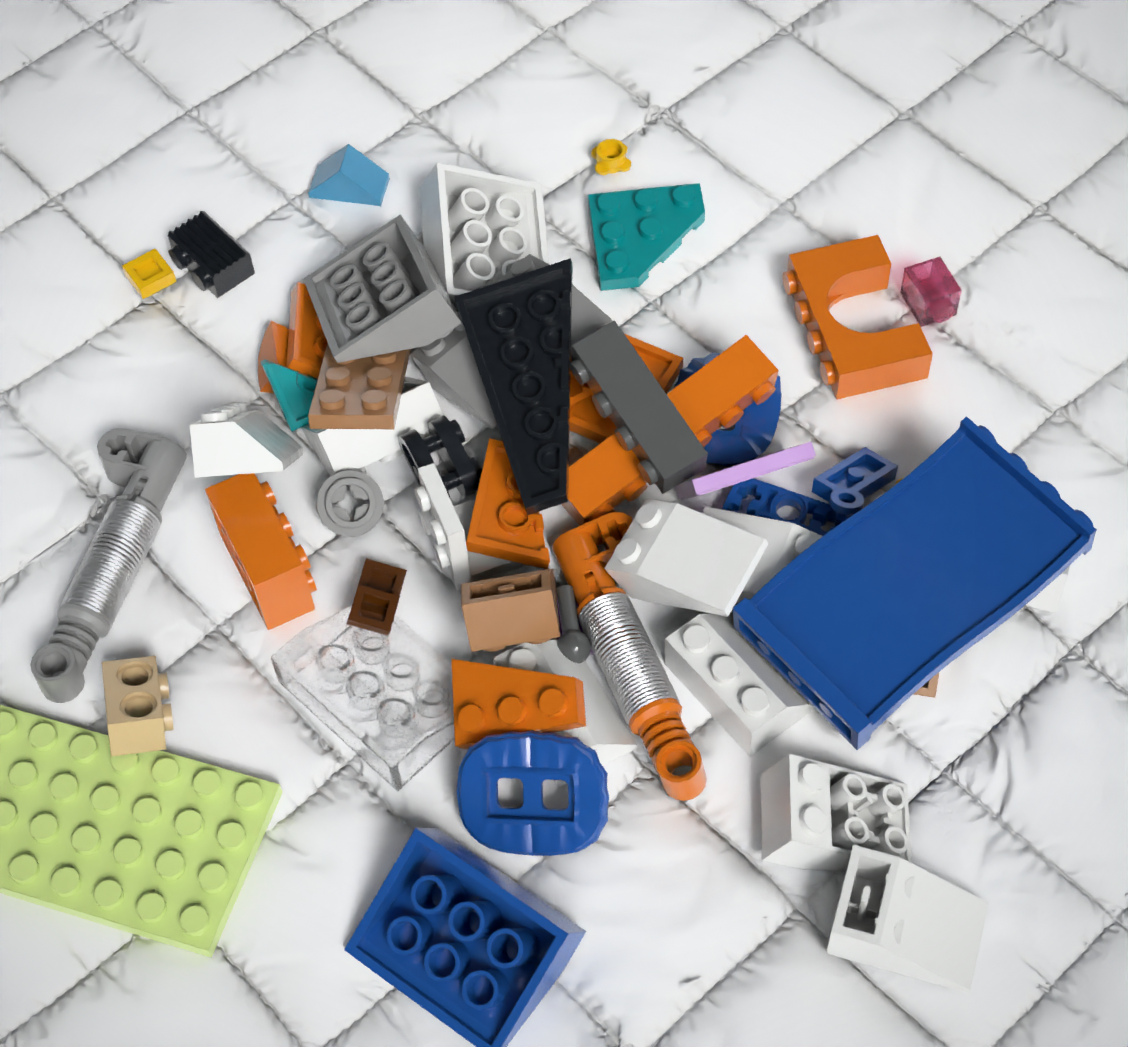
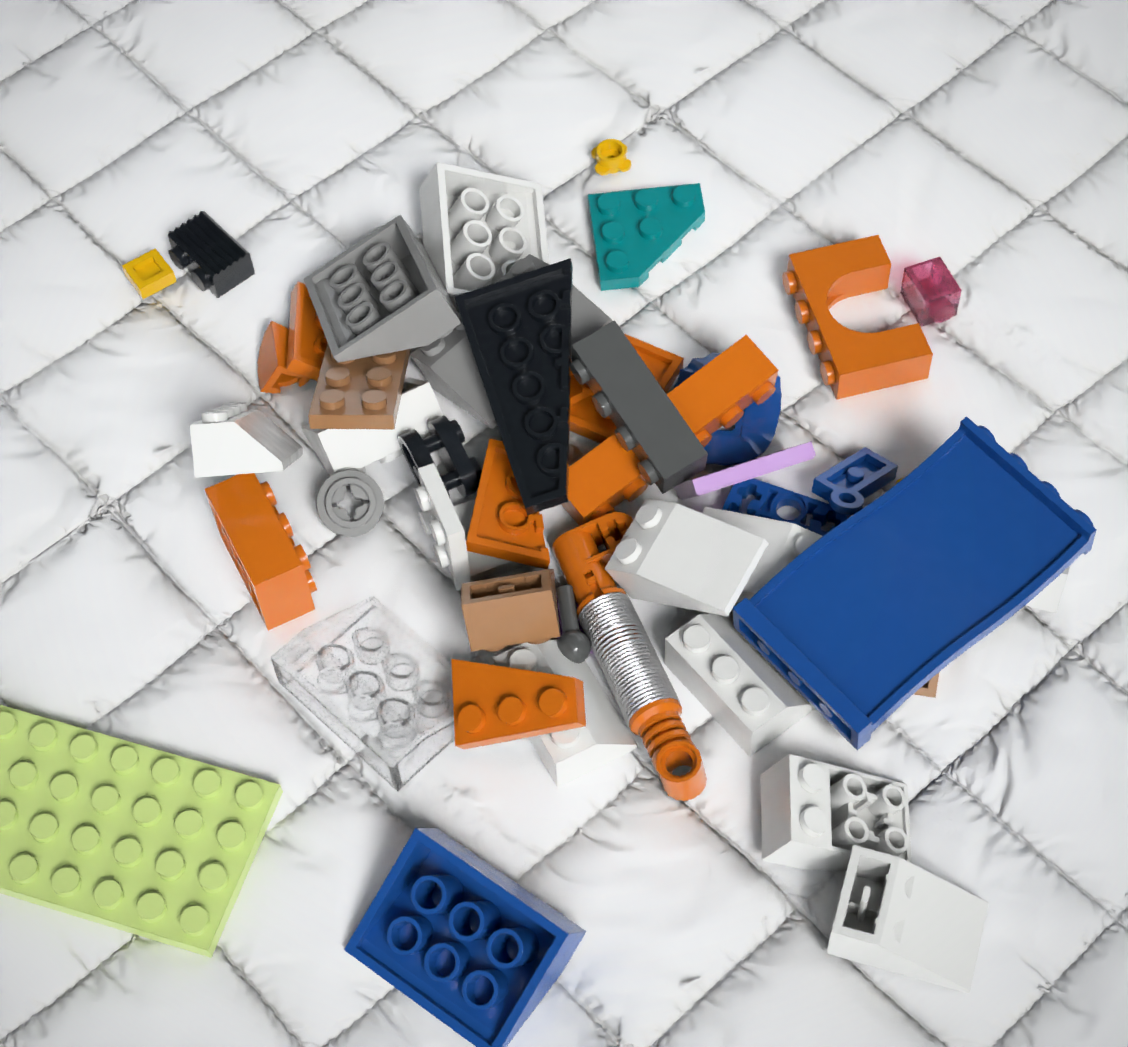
(112, 557): light grey piece -> none
(134, 705): tan brick -> none
(293, 392): teal tile -> none
(349, 178): dark azure slope -> none
(377, 597): reddish brown slope -> none
(532, 827): blue piece -> none

